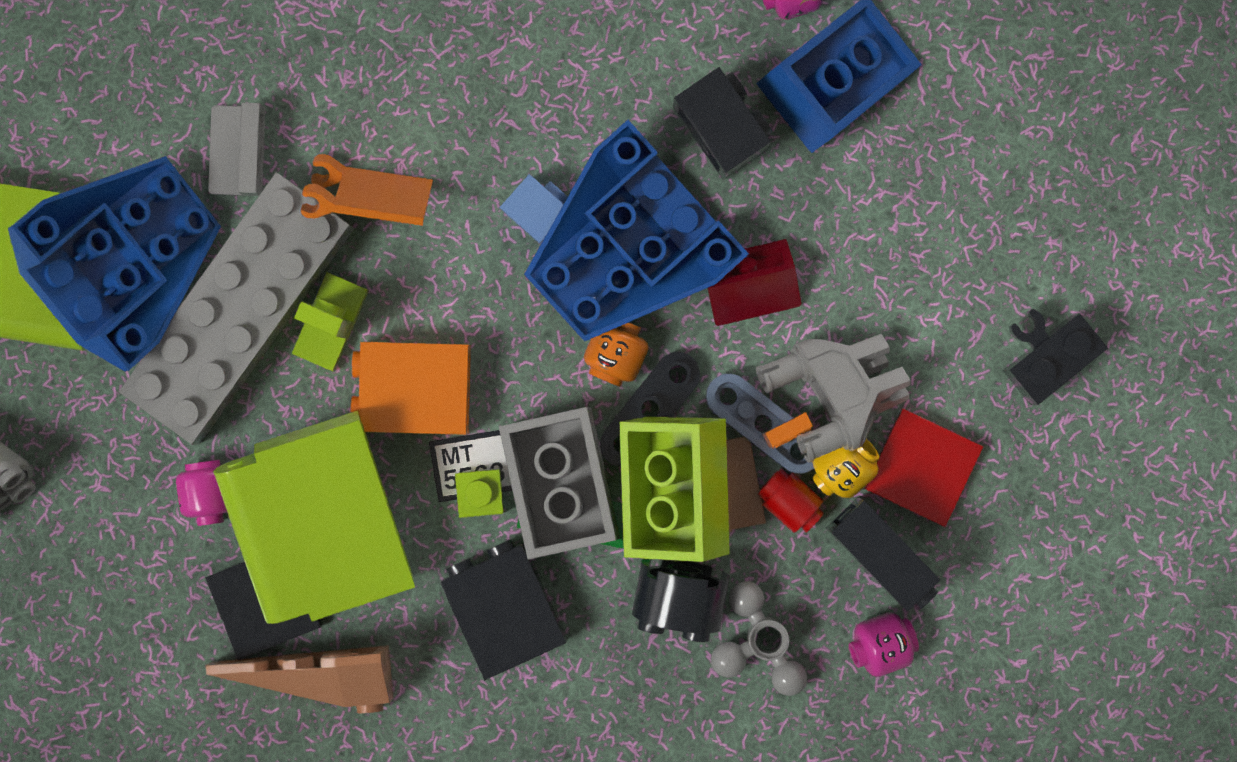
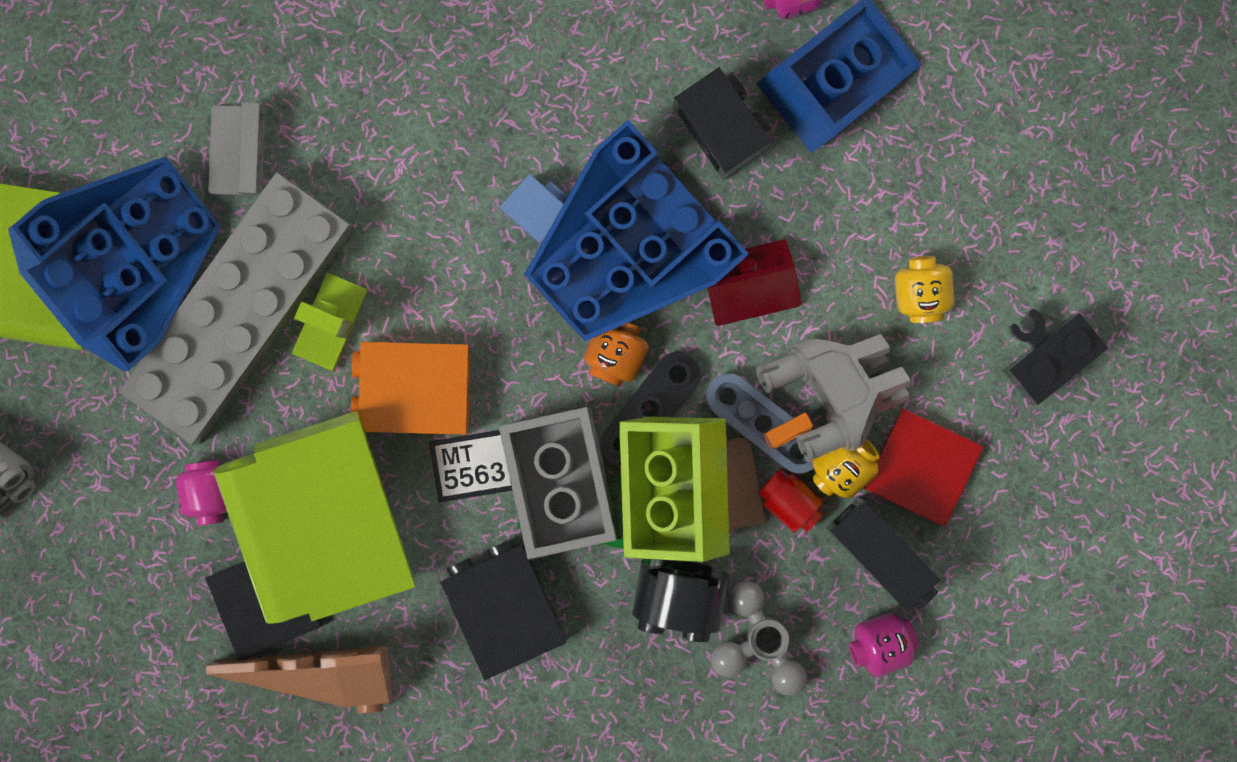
(367, 193): orange flag -> none
(479, 493): lime plate -> none
(924, 290): none -> yellow head

